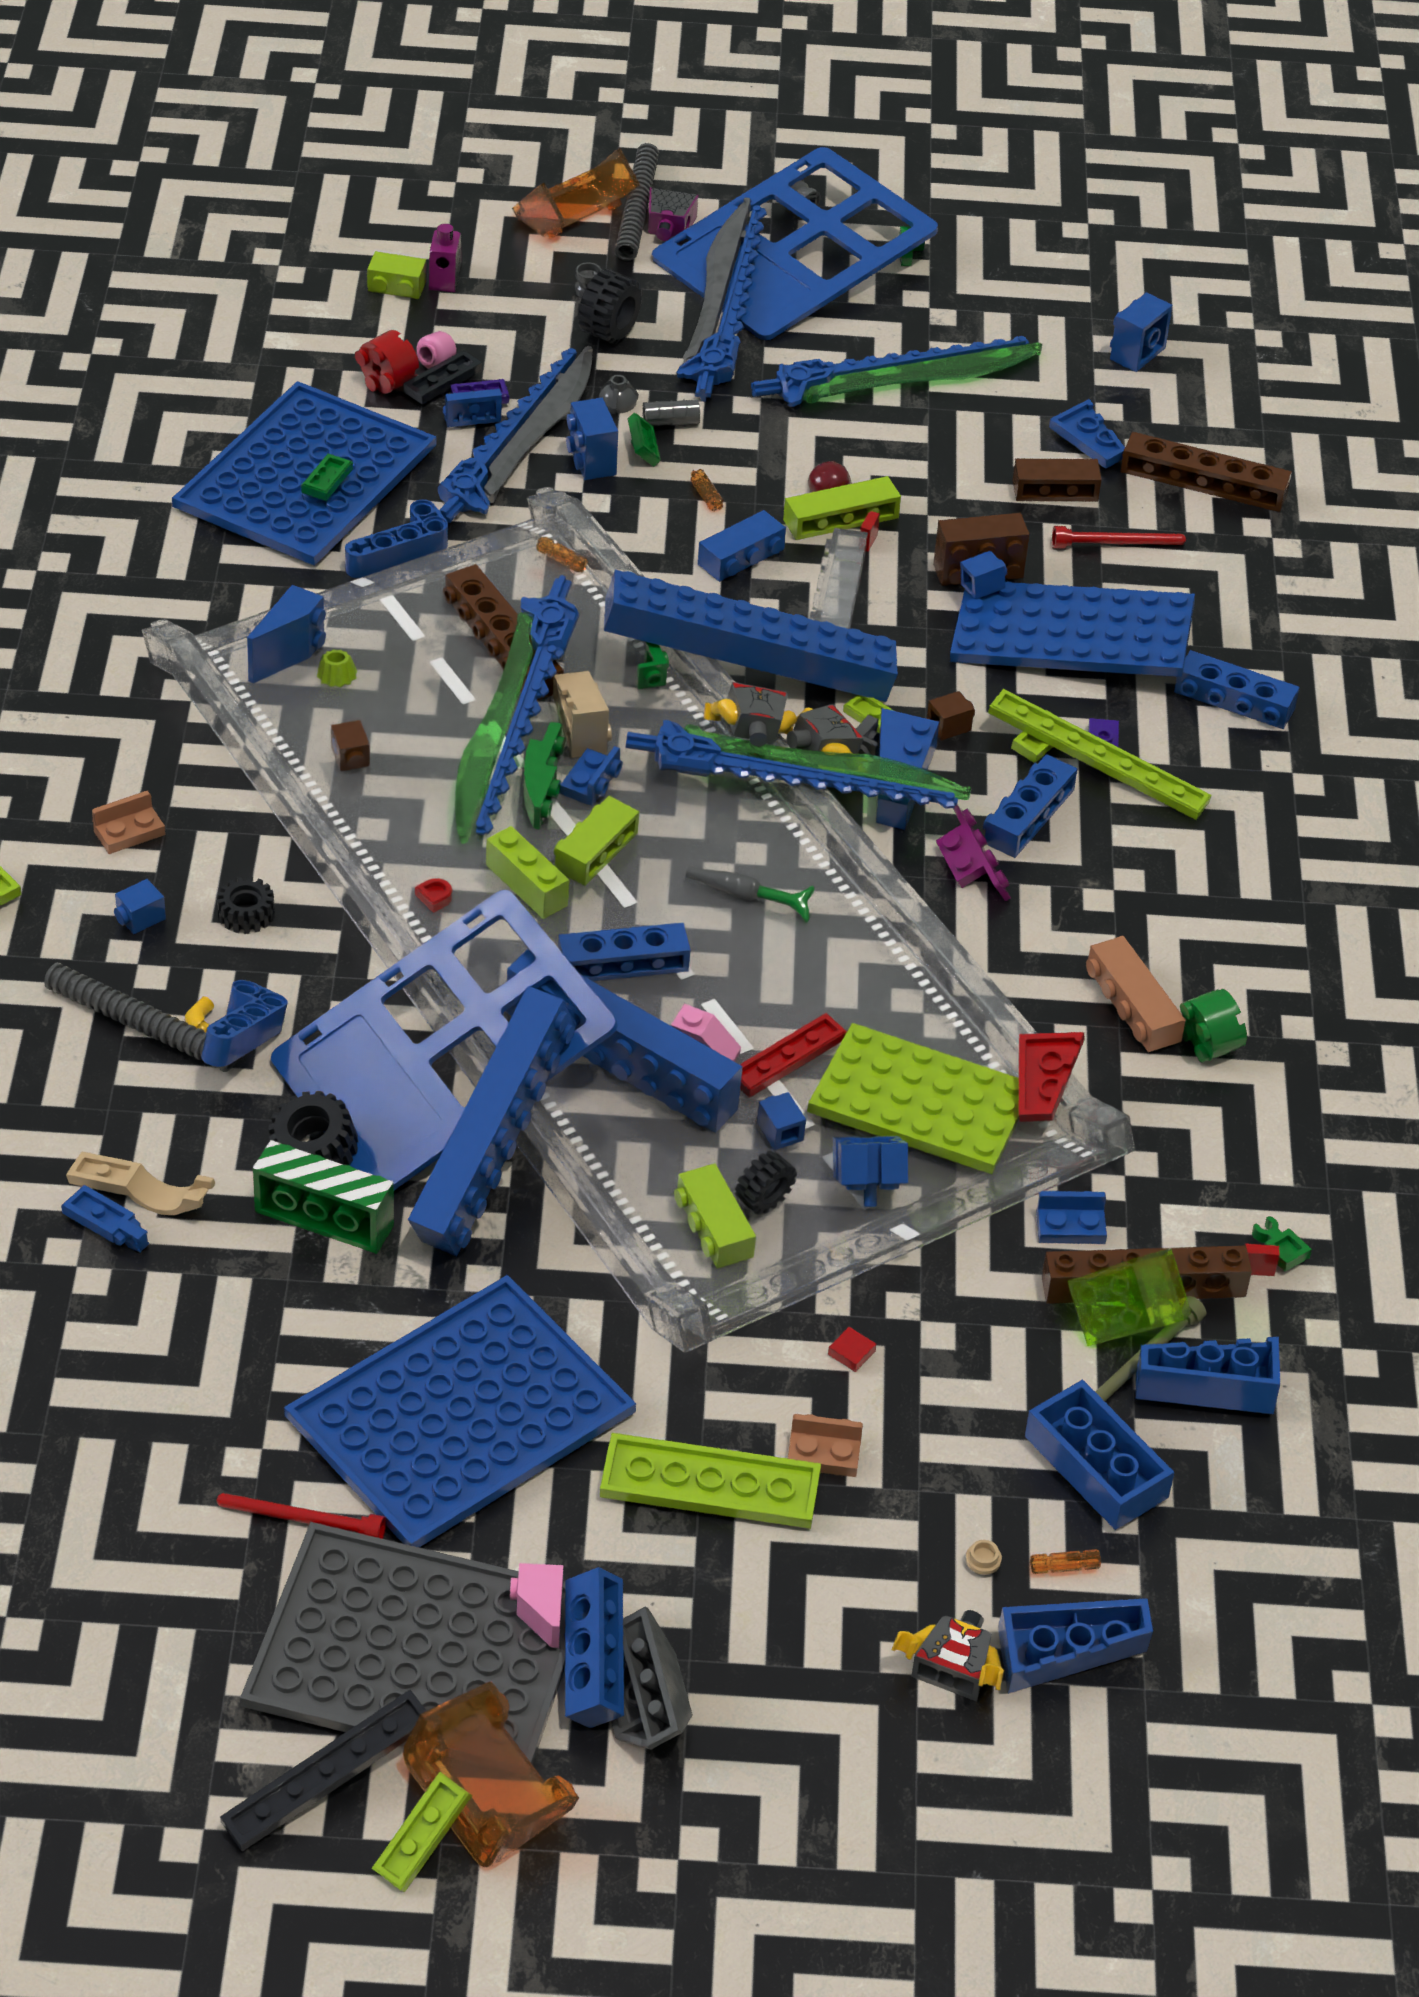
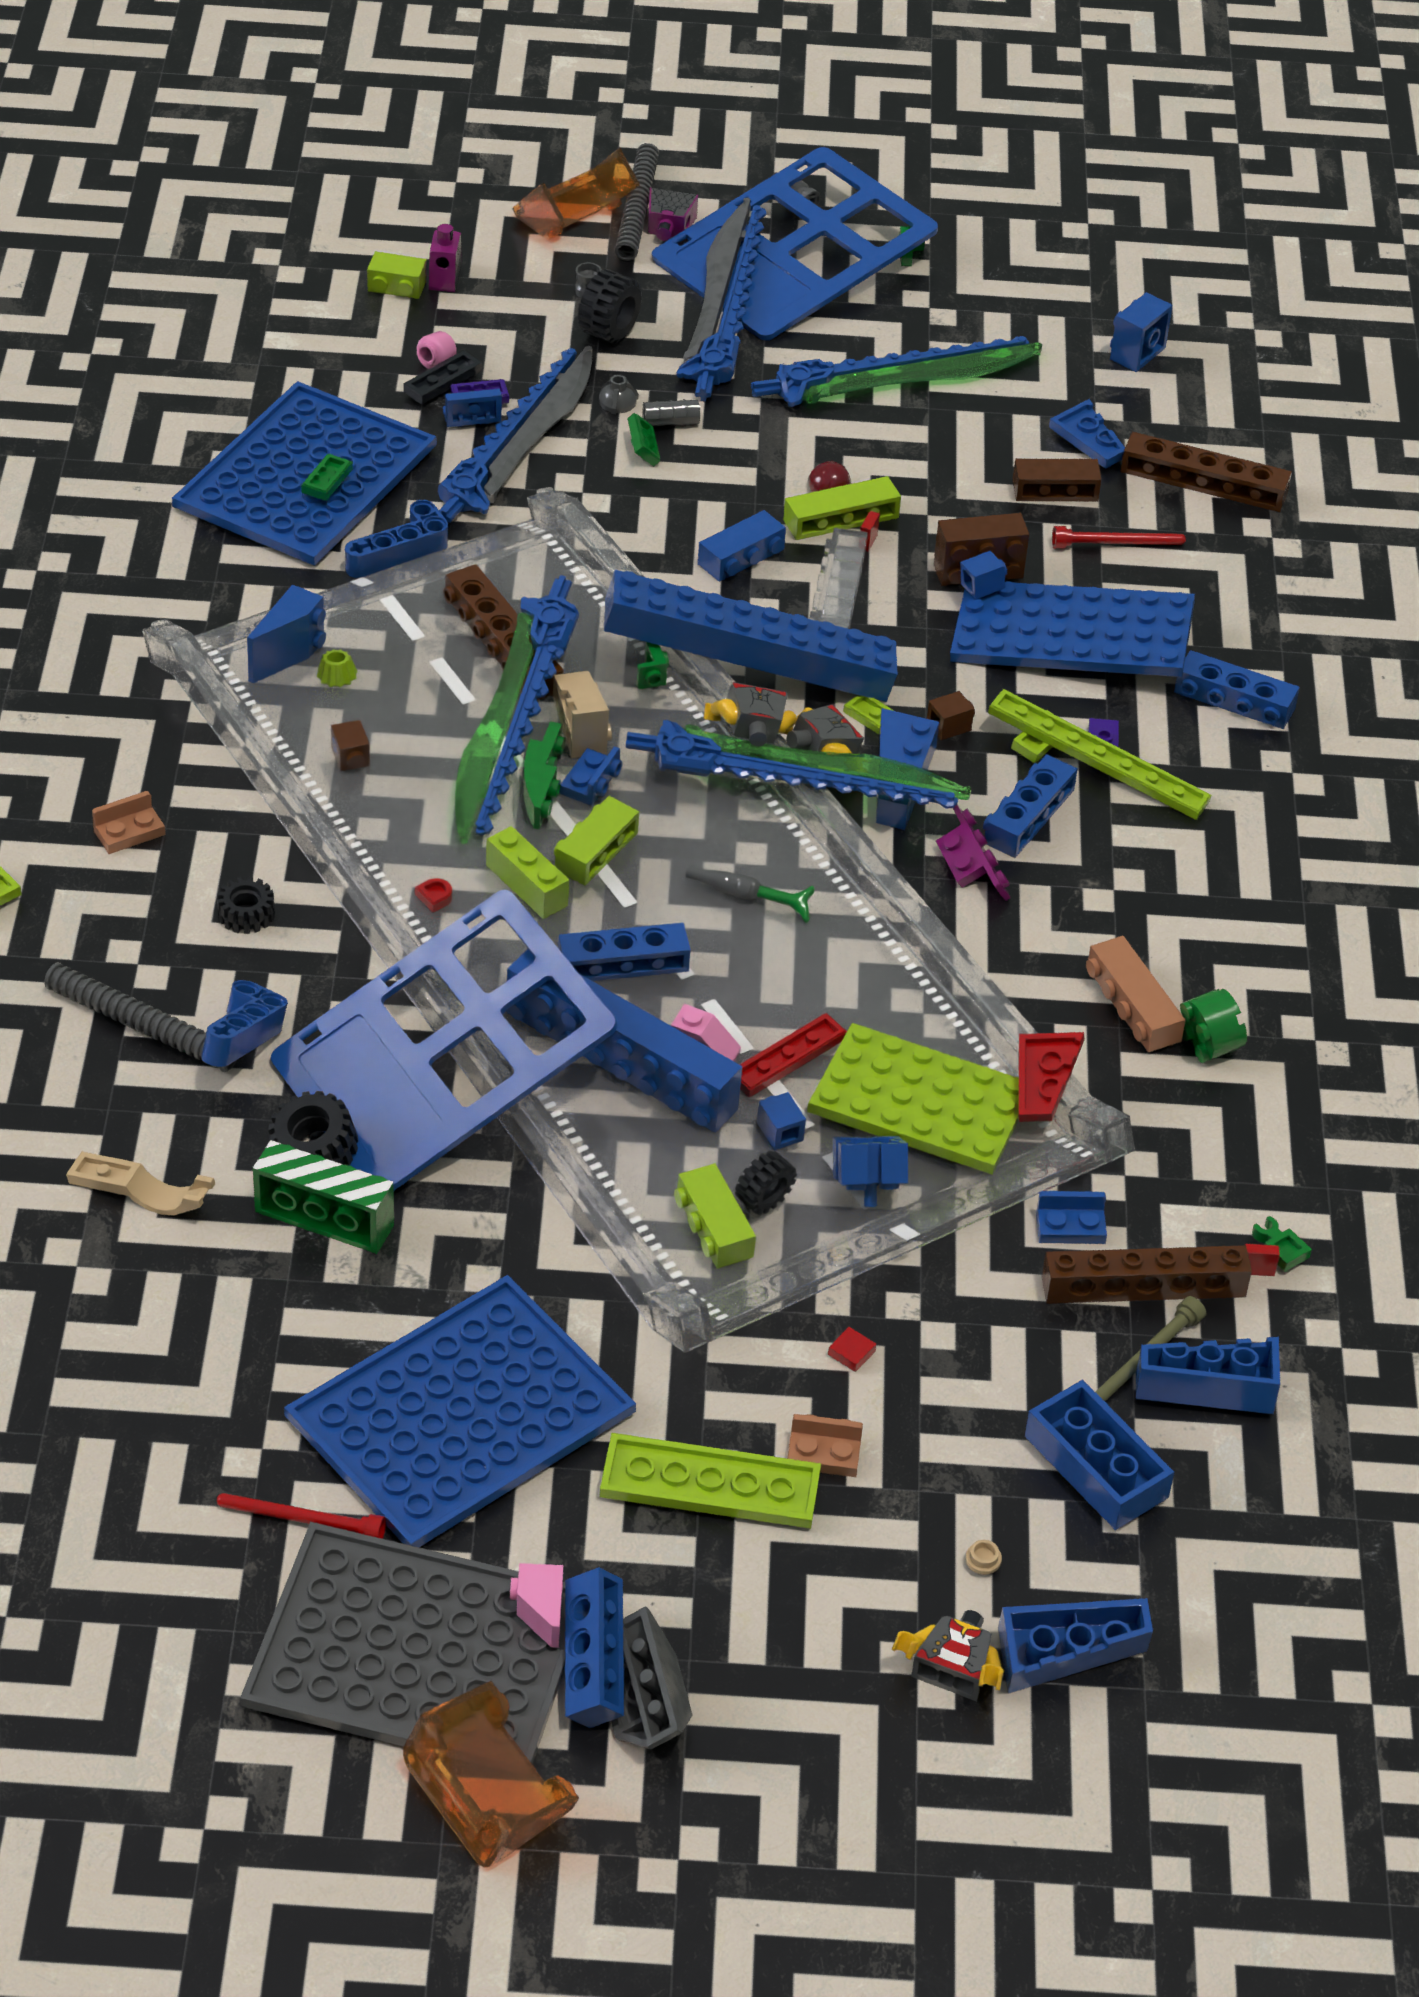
(105, 1218): blue hinge -> none
(139, 906): blue brick -> none
(197, 1013): yellow arm -> none
(323, 1771): black plate -> none
(387, 362): red brick -> none
(422, 1831): lime tile -> none
(492, 1121): blue brick -> none
(561, 554): clear orange axle -> none
(592, 438): blue brick -> none
(707, 490): clear orange axle -> none
(868, 730): dark grey bracket -> none
(1065, 1561): clear orange axle -> none
(1130, 1297): clear neon green slope -> none

